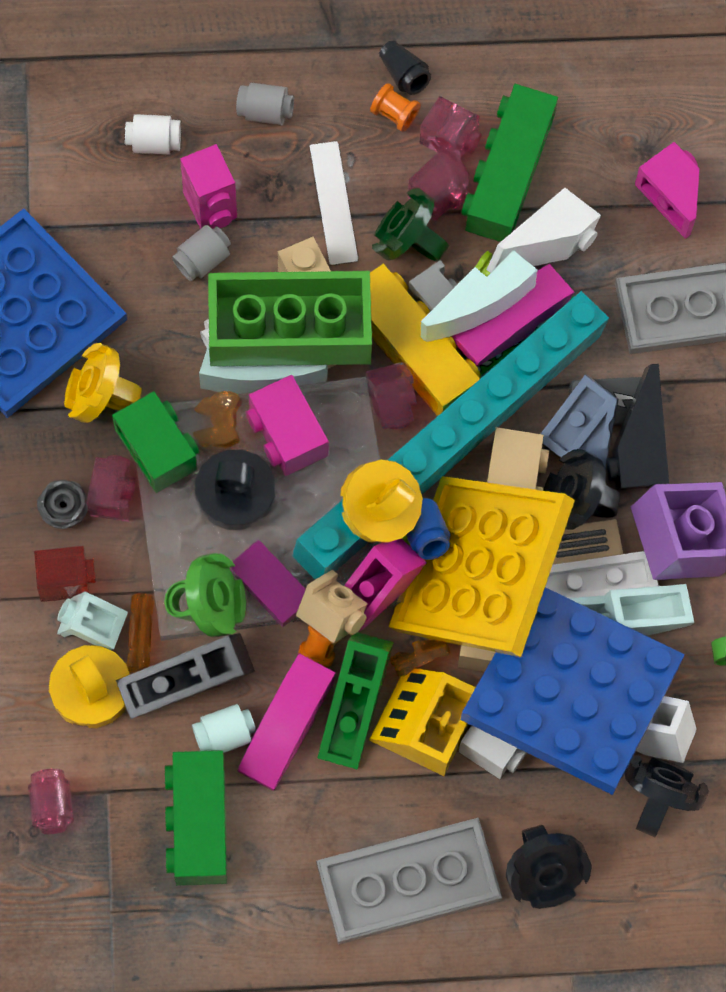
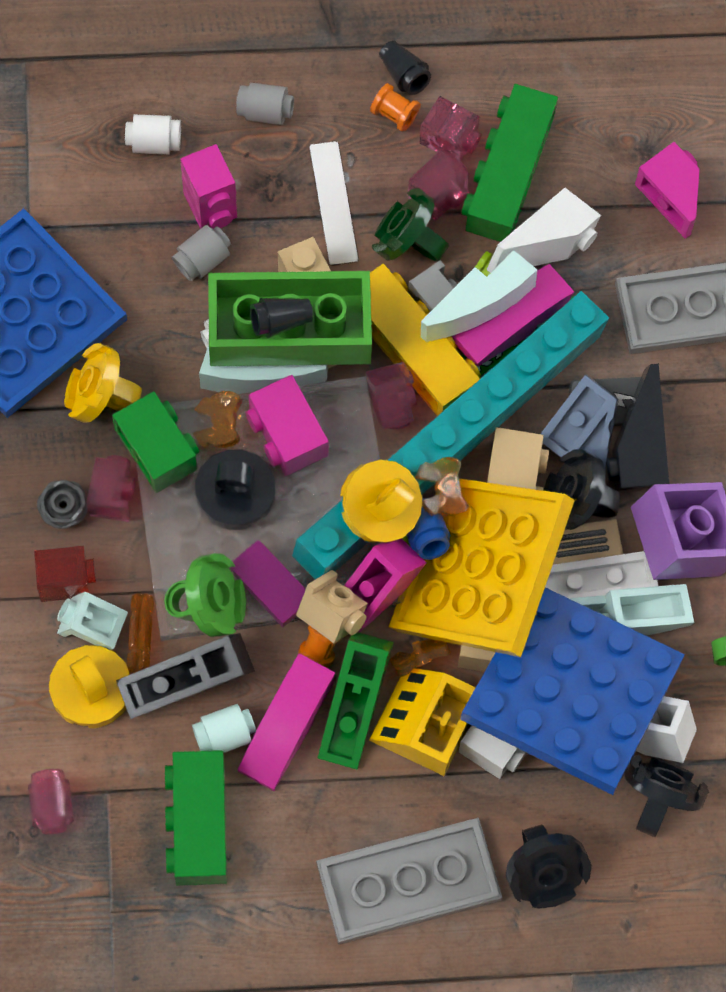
(279, 315): none -> black cone
(447, 486): none -> clear orange piece

